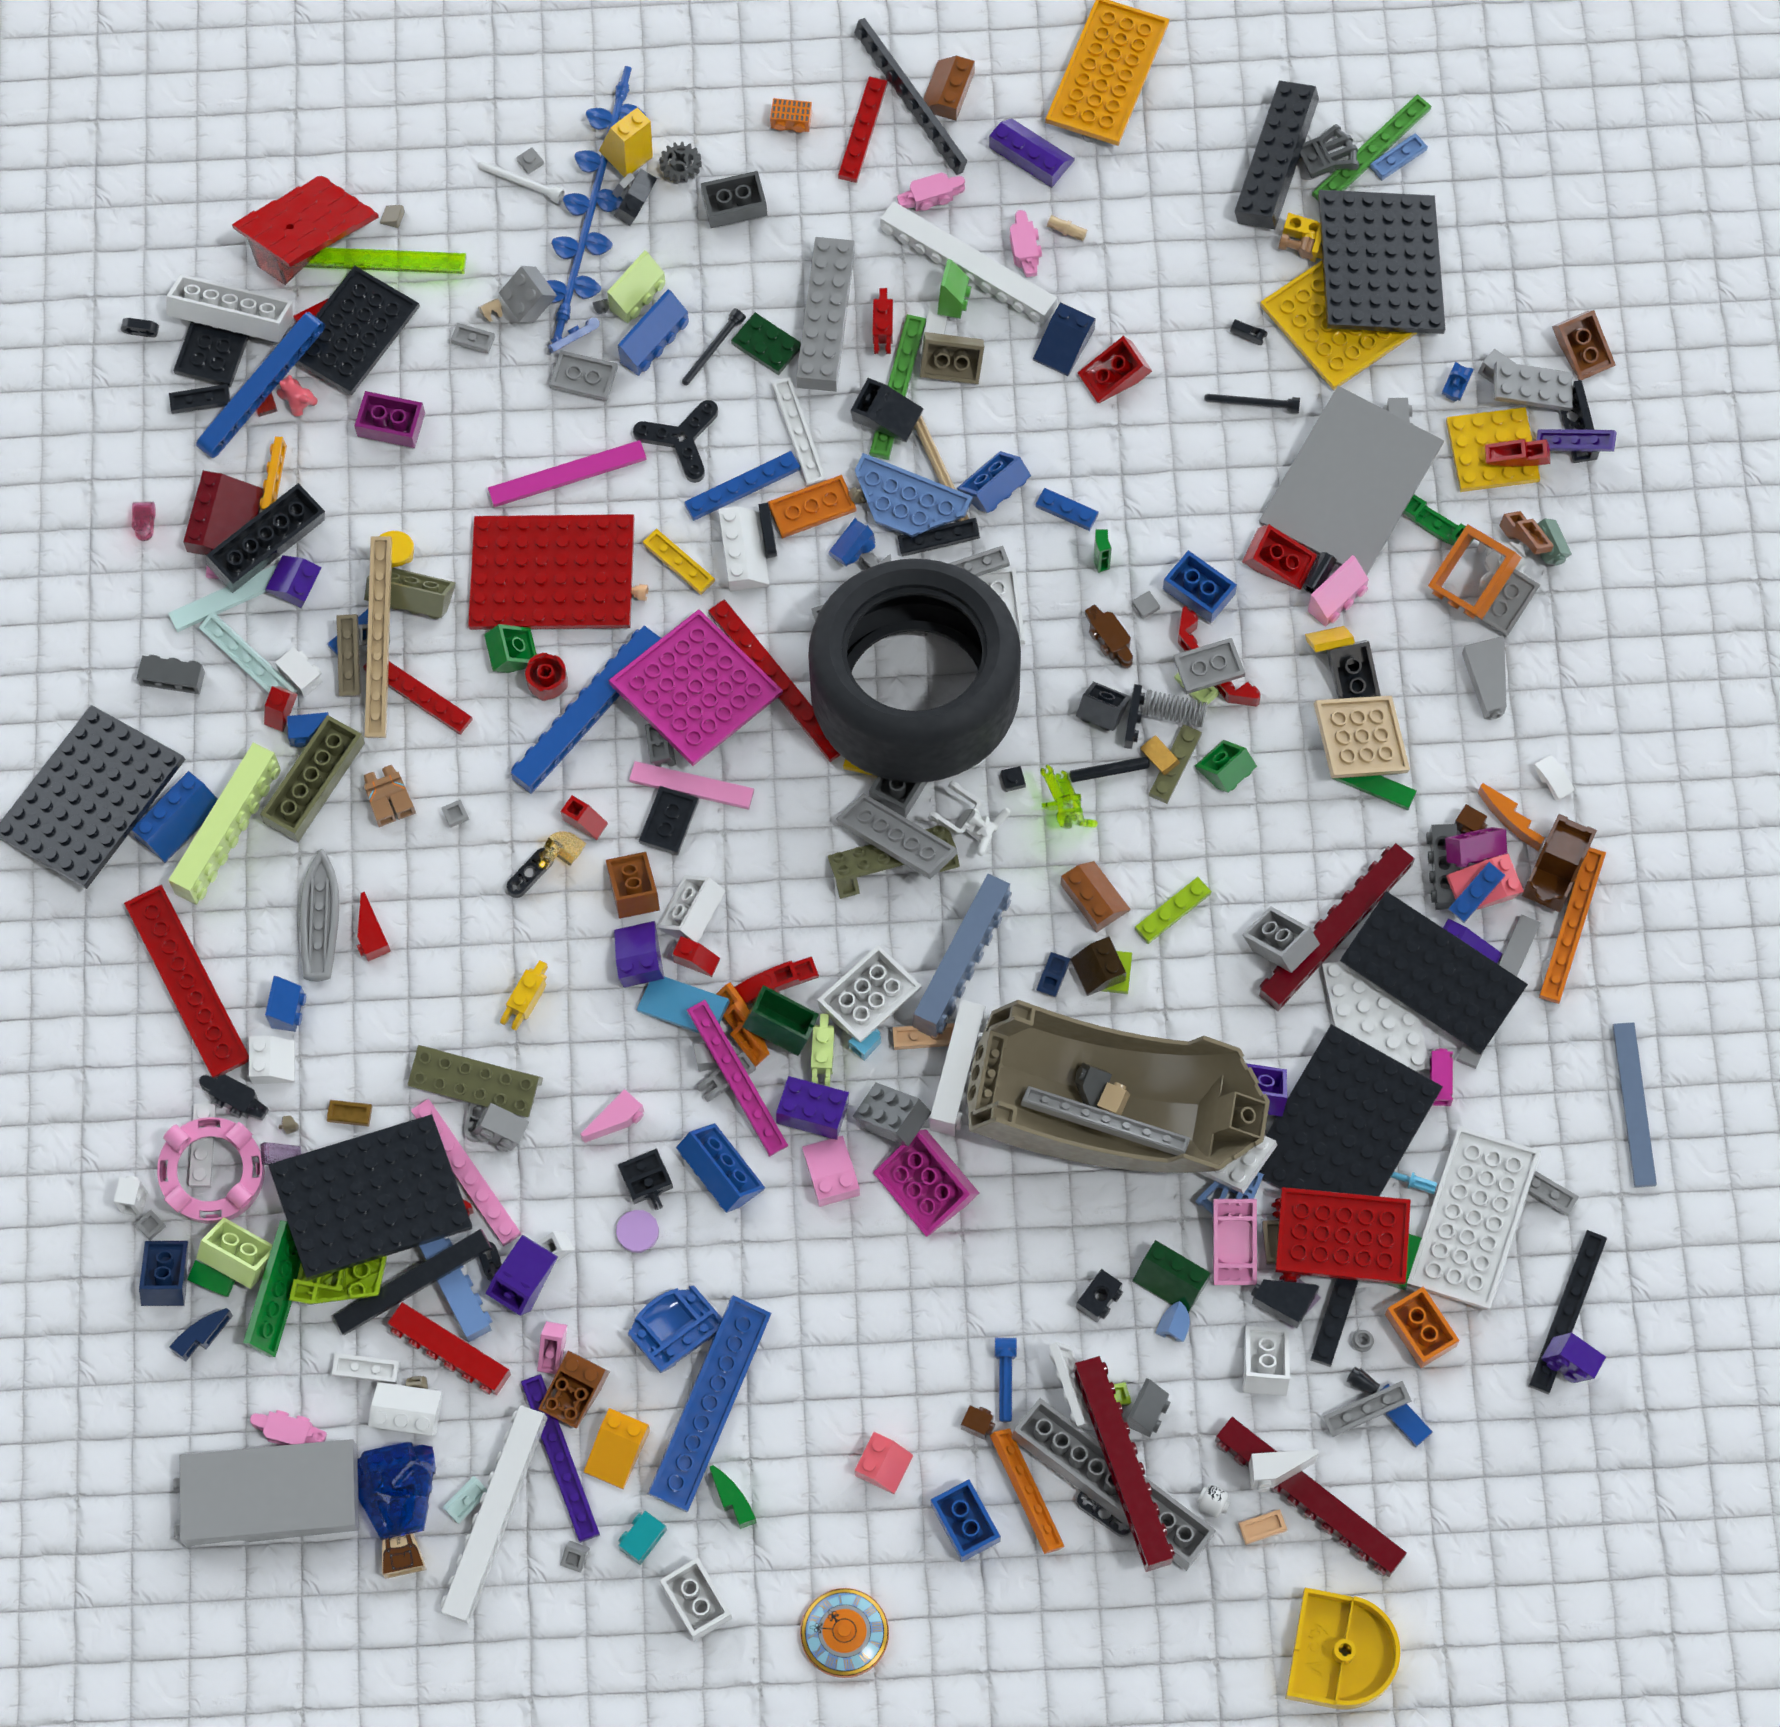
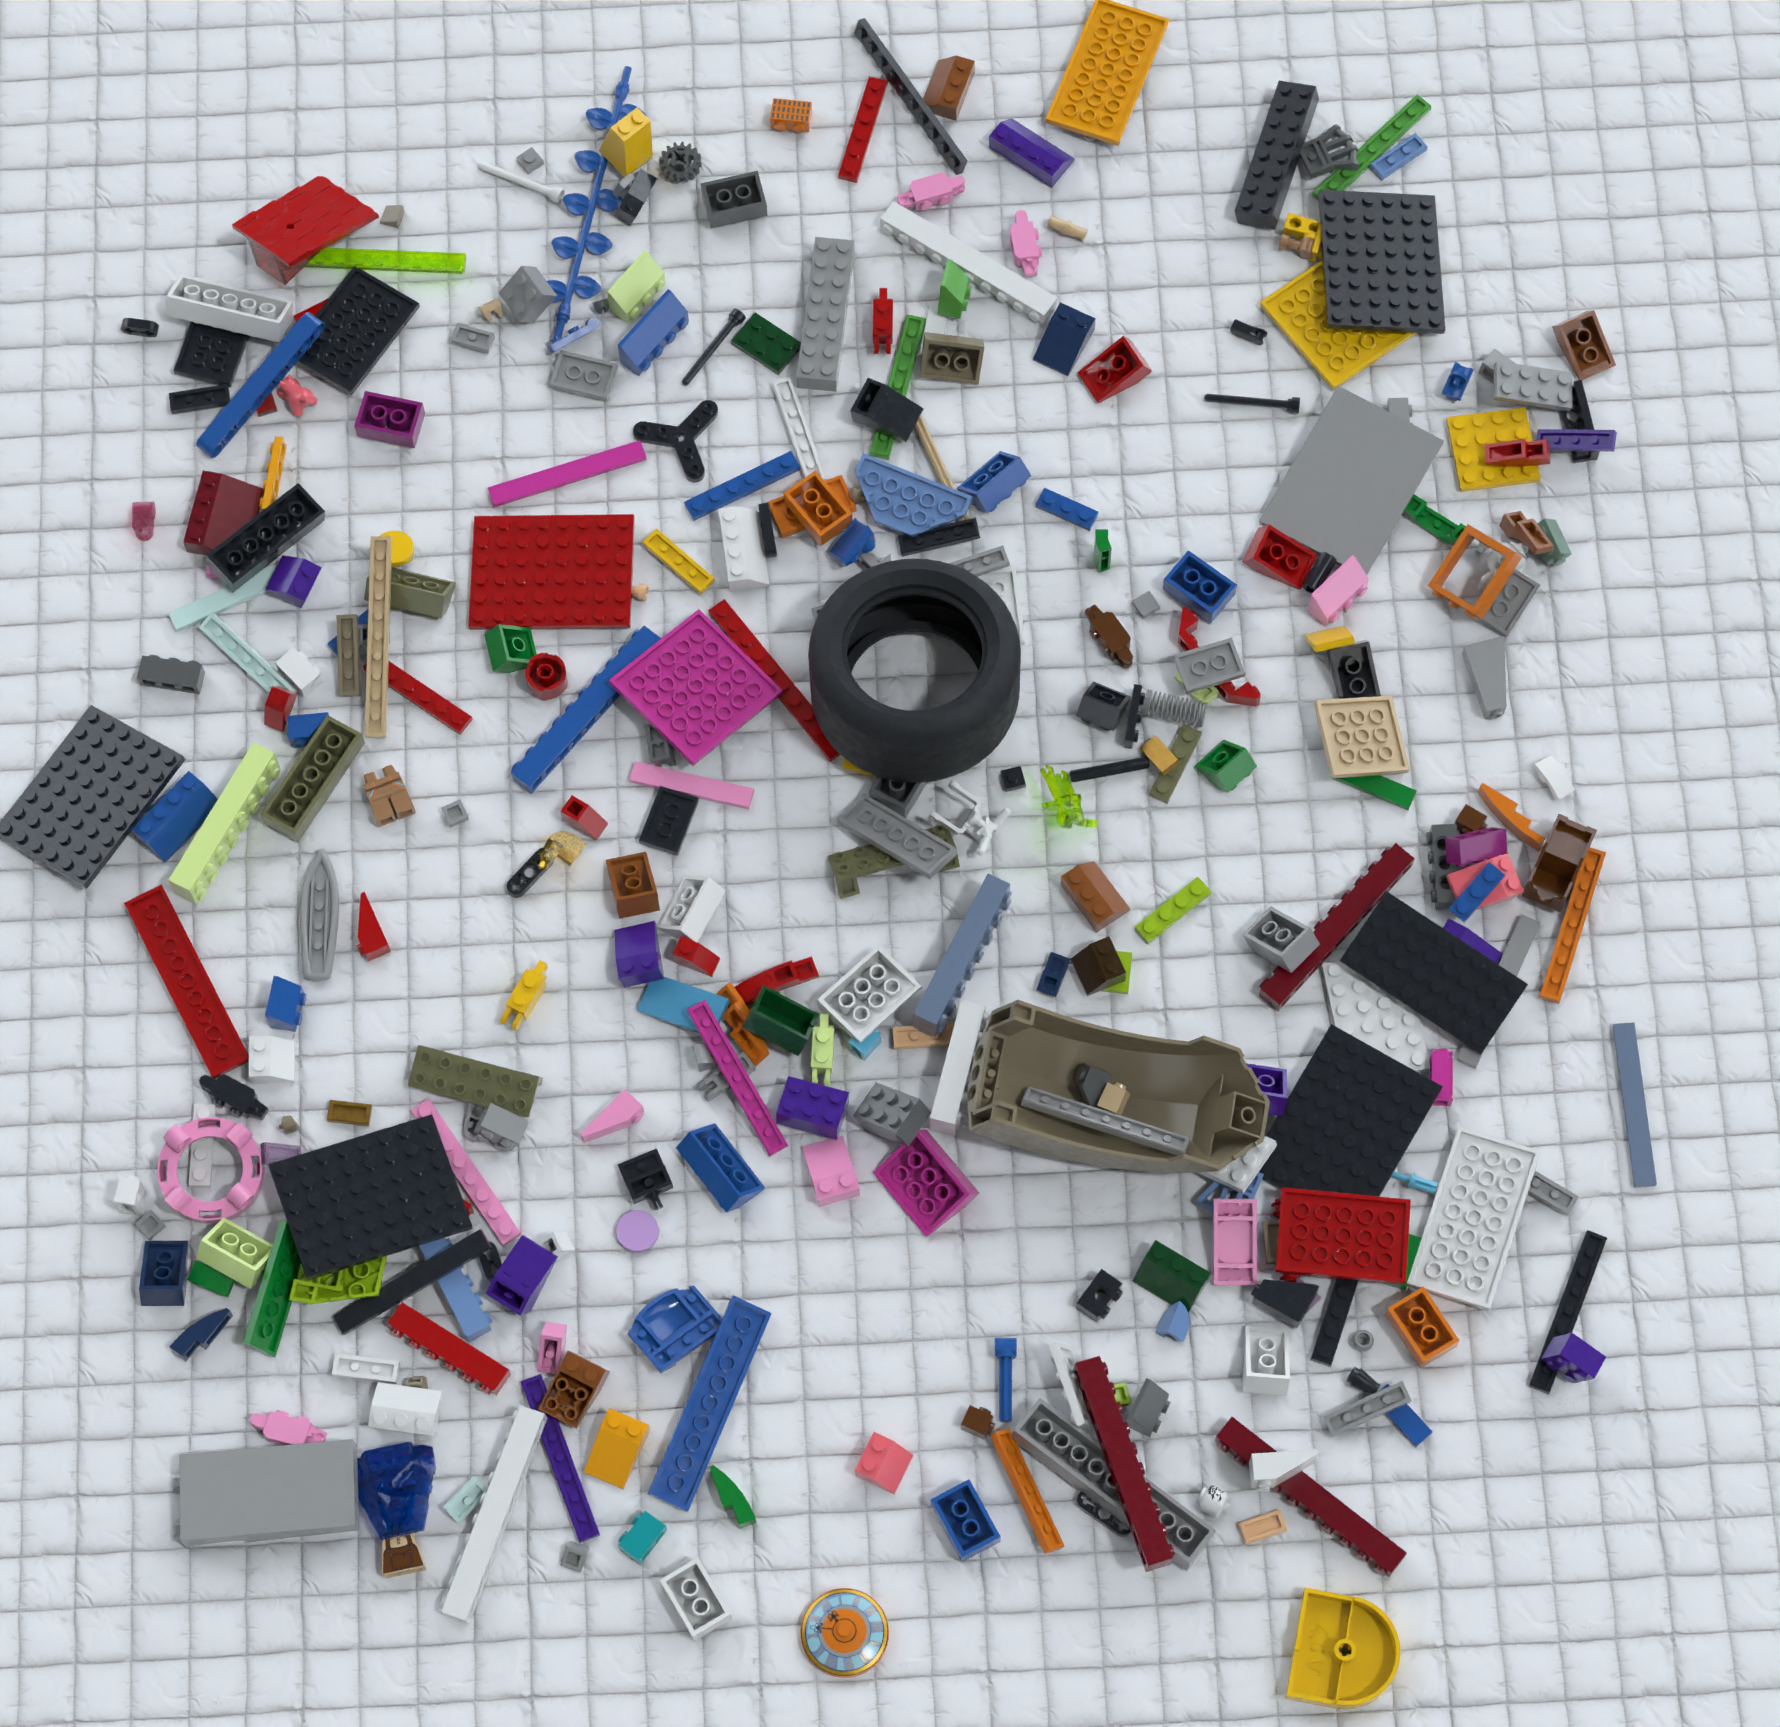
(818, 508): none -> orange brick

